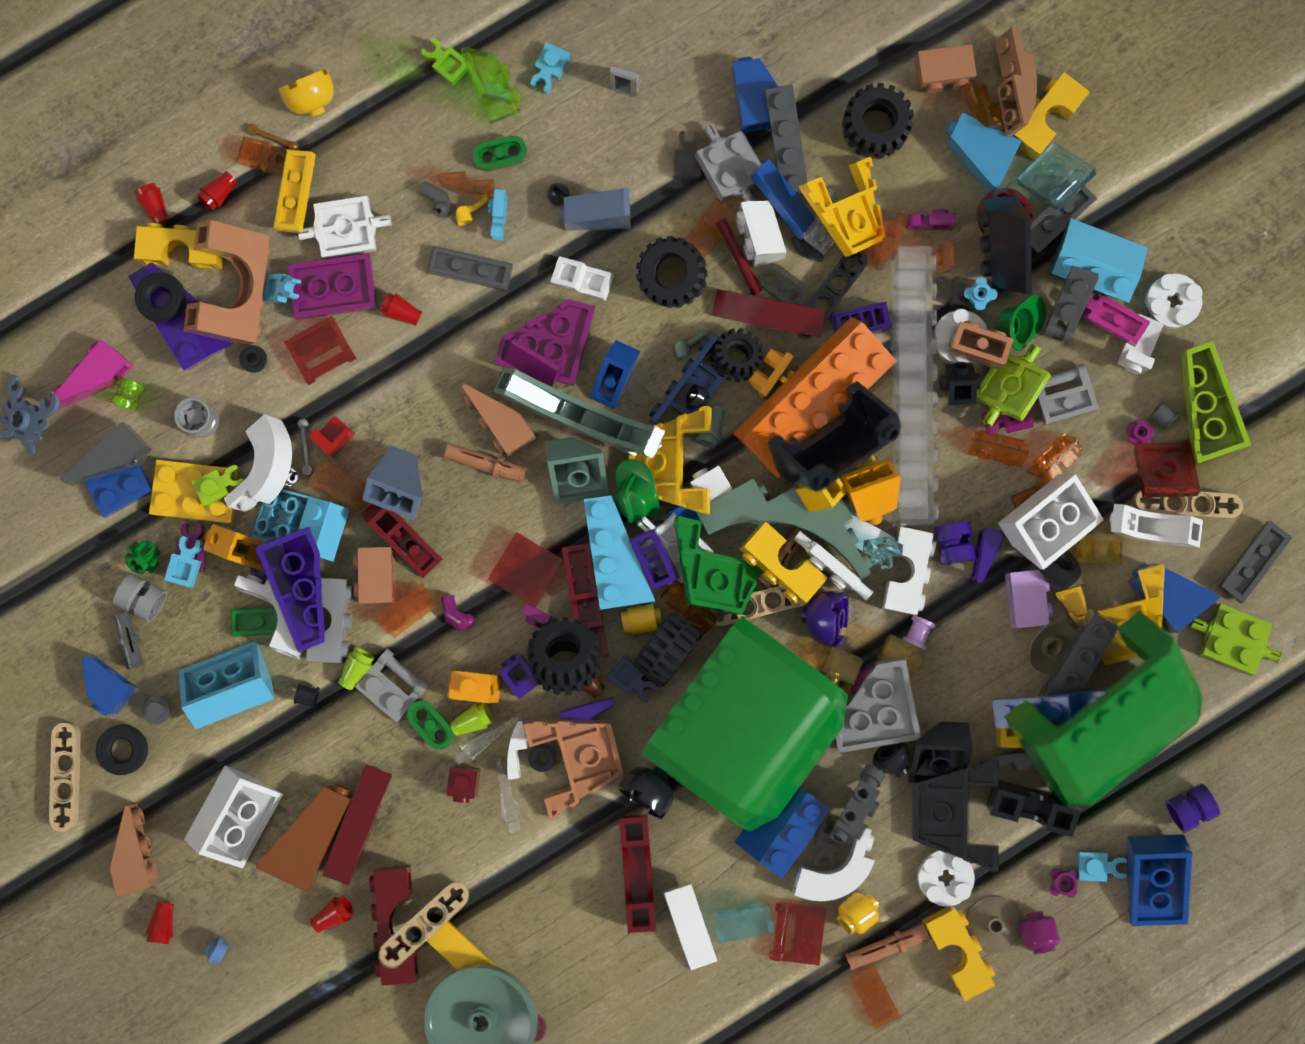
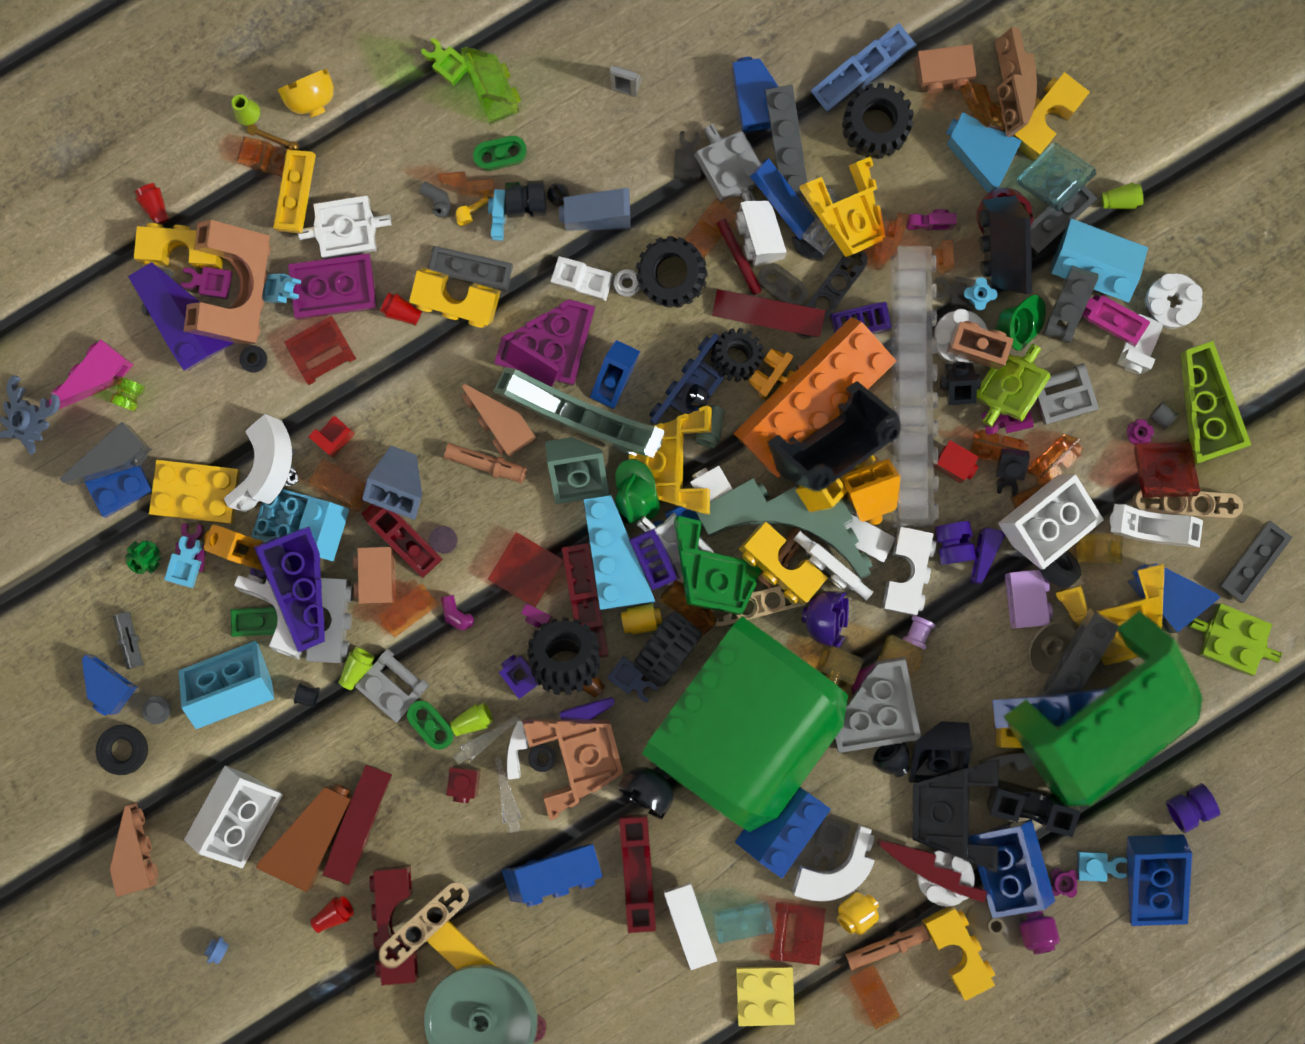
(59, 776): tan beam -> none
(137, 596): light grey wheel -> none
(148, 286): black tyre -> none
(161, 924): red cone -> none
(196, 417): light grey wheel -> none
(211, 282): none -> magenta plate
(215, 486): lime plate -> none
(216, 191): red cone -> none
(245, 110): none -> lime cone
(306, 469): light grey hinge -> none
(431, 293): none -> yellow arch
(443, 540): none -> clear purple tile
(474, 686): light orange torso -> none
(525, 198): none -> black wheel
(551, 64): medium azure plate -> none
(552, 875): none -> blue wedge
(623, 275): none -> white plate
(682, 350): sand green hand -> none
(765, 995): none -> light yellow plate
(860, 804): dark grey brick -> none
(863, 67): none -> medium blue slope
(882, 551): clear light blue tile -> none
(923, 863): none -> dark red slope
(956, 462): none -> red brick
(1010, 468): none -> black plate
(1022, 875): none -> blue slope
(1123, 197): none -> lime cone

